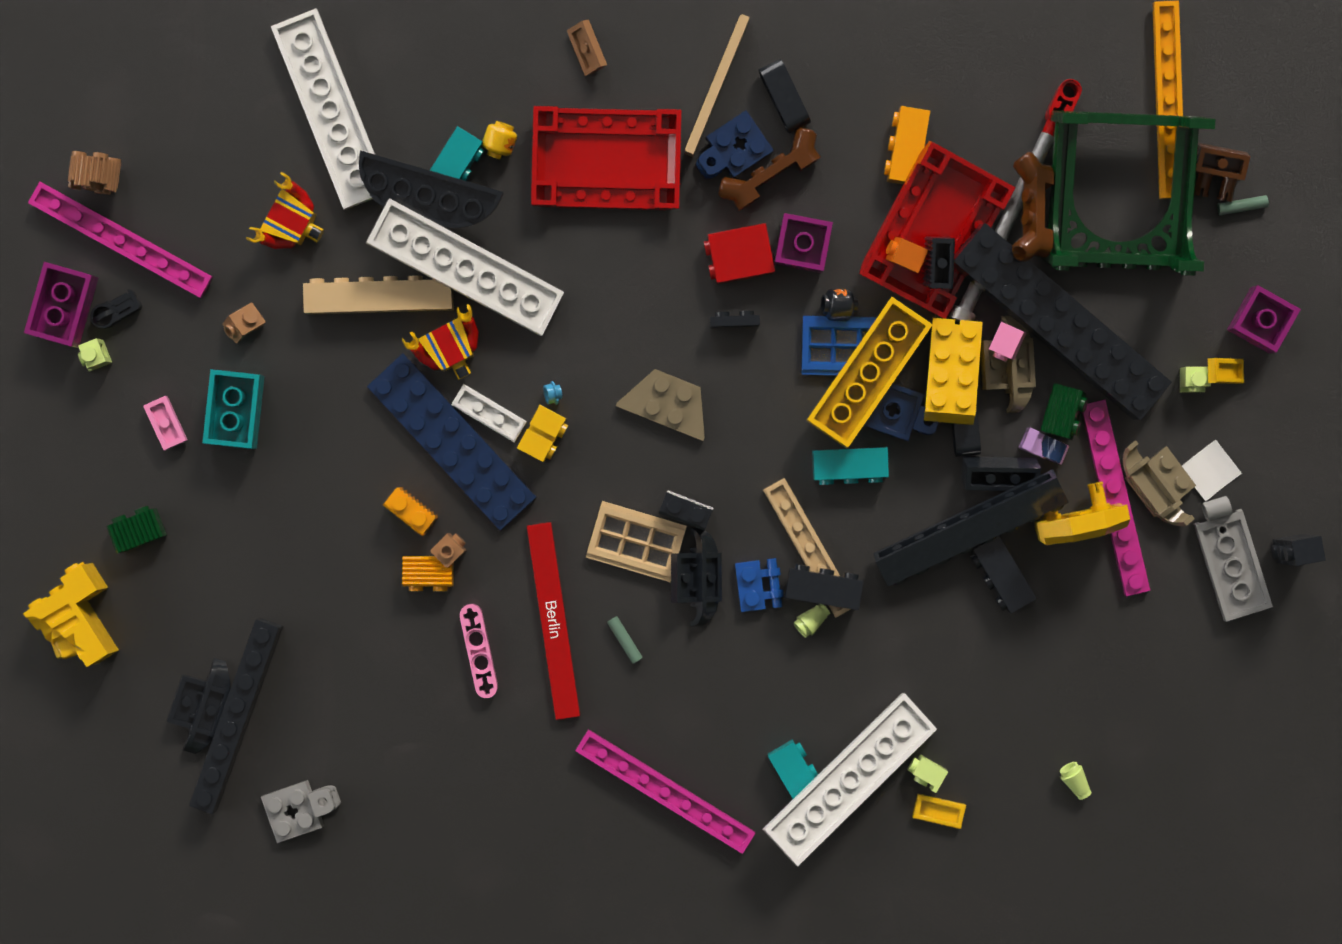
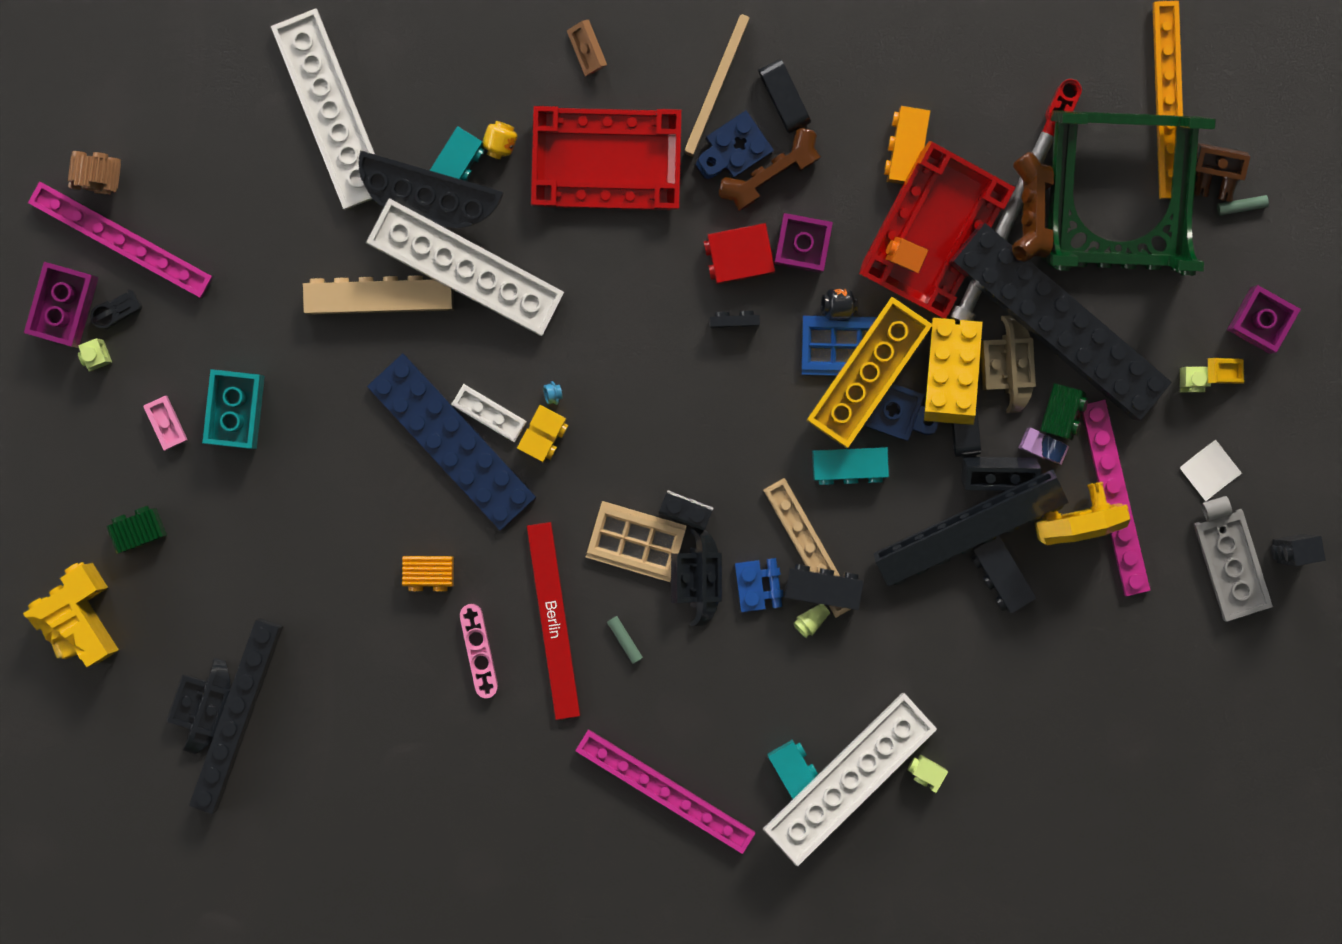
(243, 322): medium nougat bracket -> none
(288, 219): torso -> none
(310, 807): light grey plate -> none
(410, 511): light orange brick -> none
(448, 345): torso -> none
(449, 549): medium nougat bracket -> none
(667, 402): dark tan wing -> none
(939, 262): black brick -> none
(939, 811): yellow tile -> none
(1007, 342): bright pink brick -> none
(1075, 779): yellowish green cone -> none
(1159, 483): dark tan plate -> none

